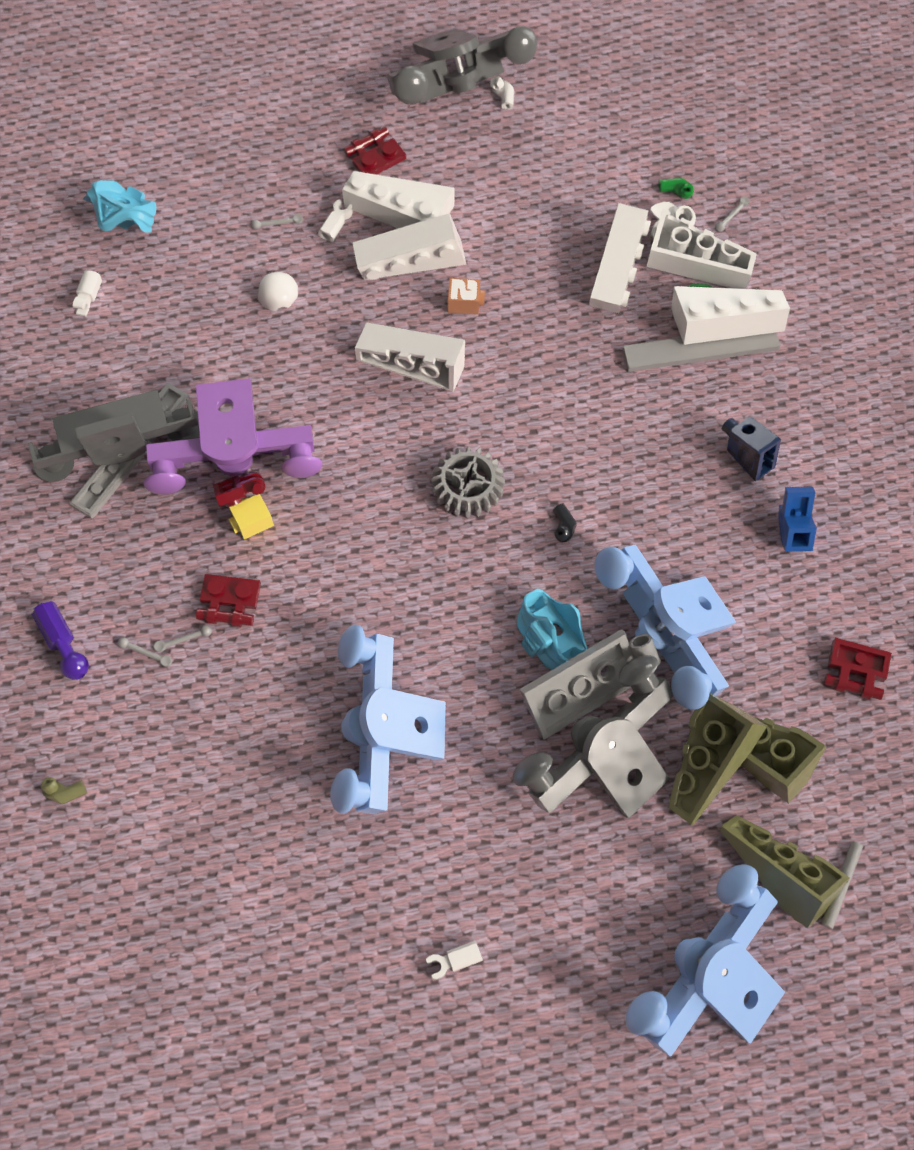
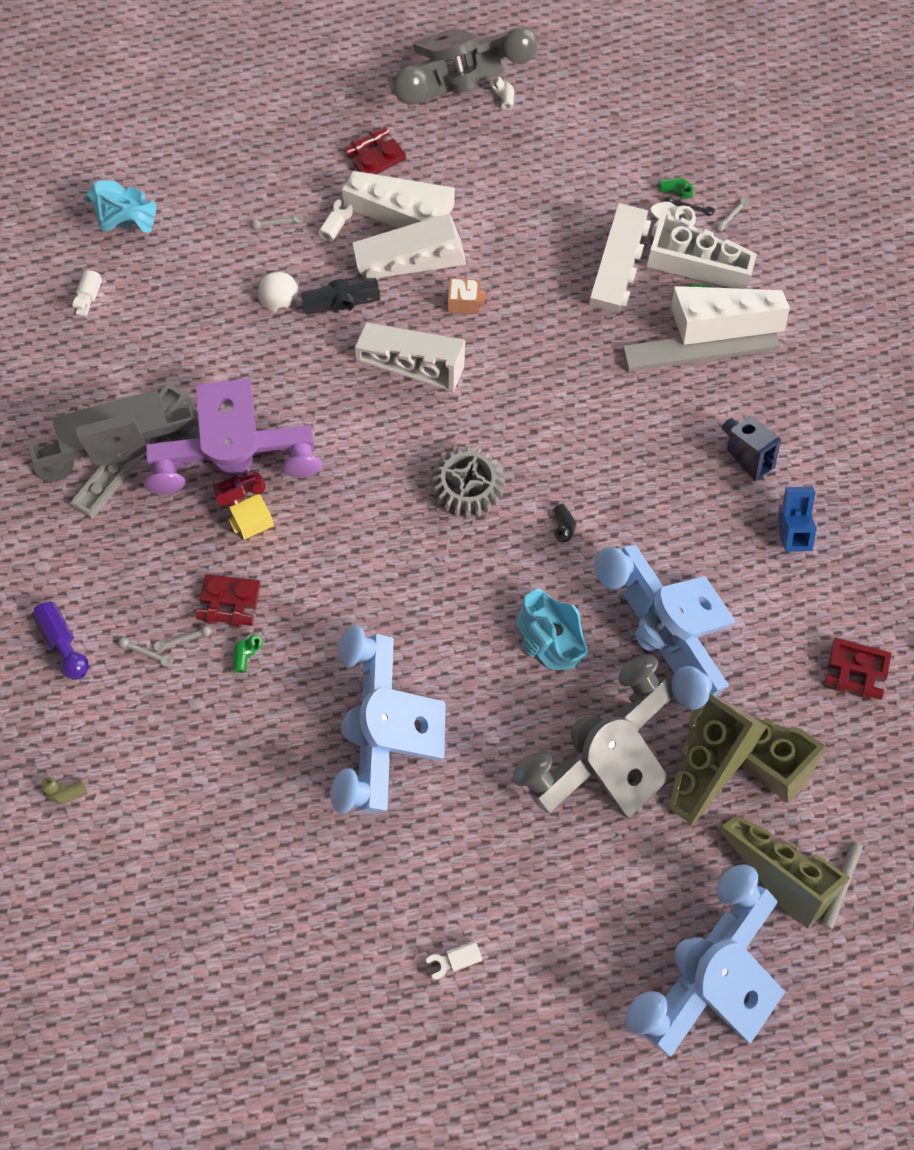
(244, 650): none -> green arm
(340, 296): none -> black piece
(577, 684): light grey hinge -> none
(709, 211): none -> black hinge

